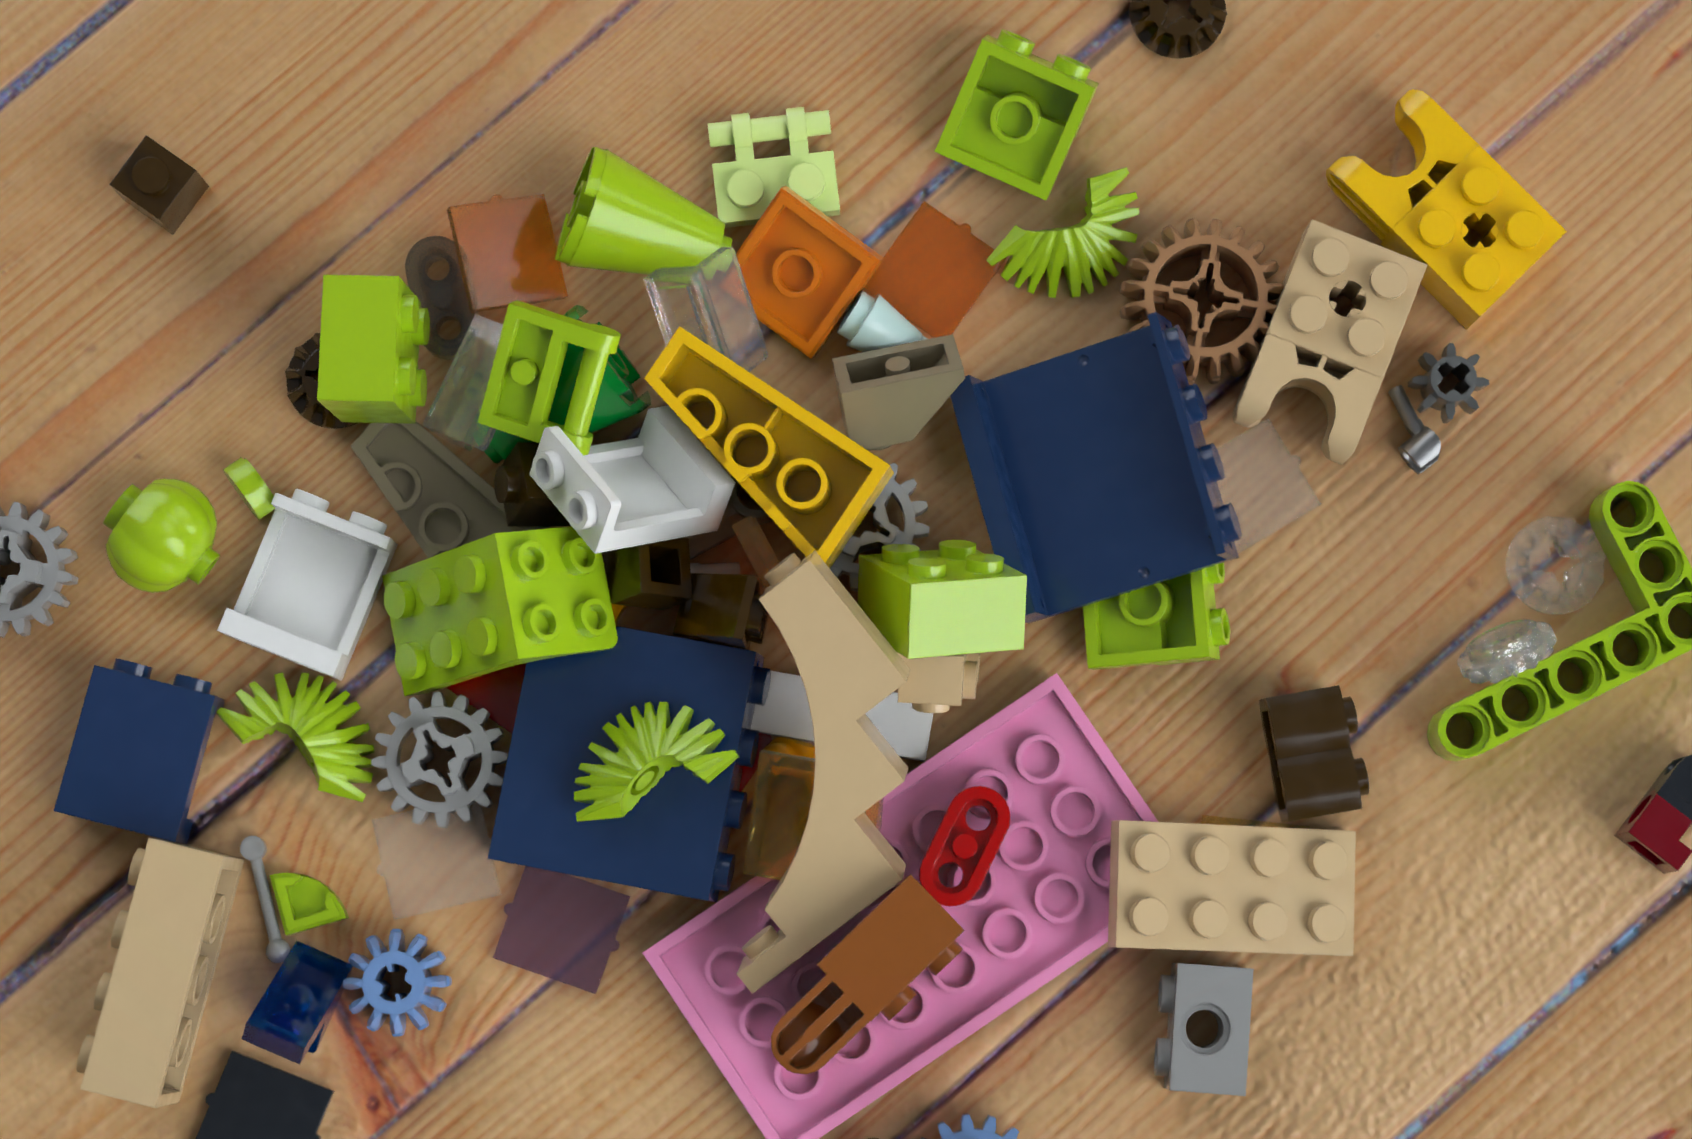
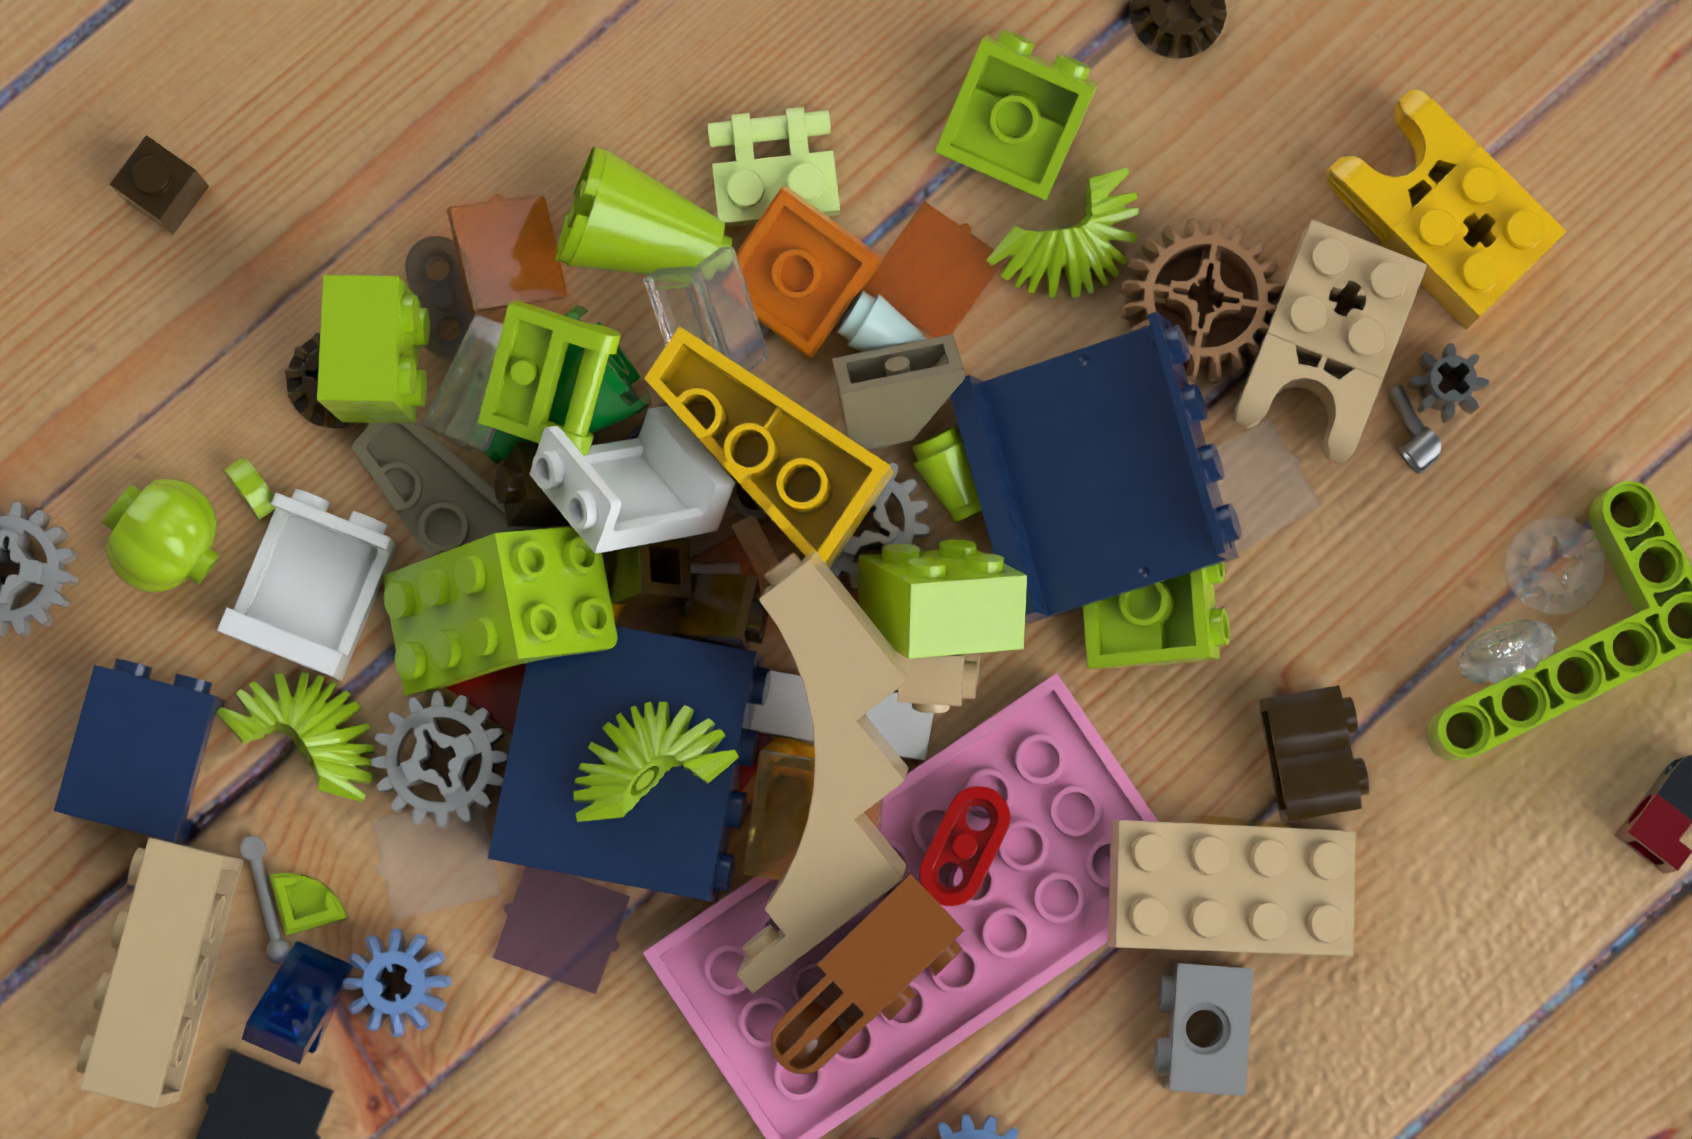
(947, 472): none -> lime cone

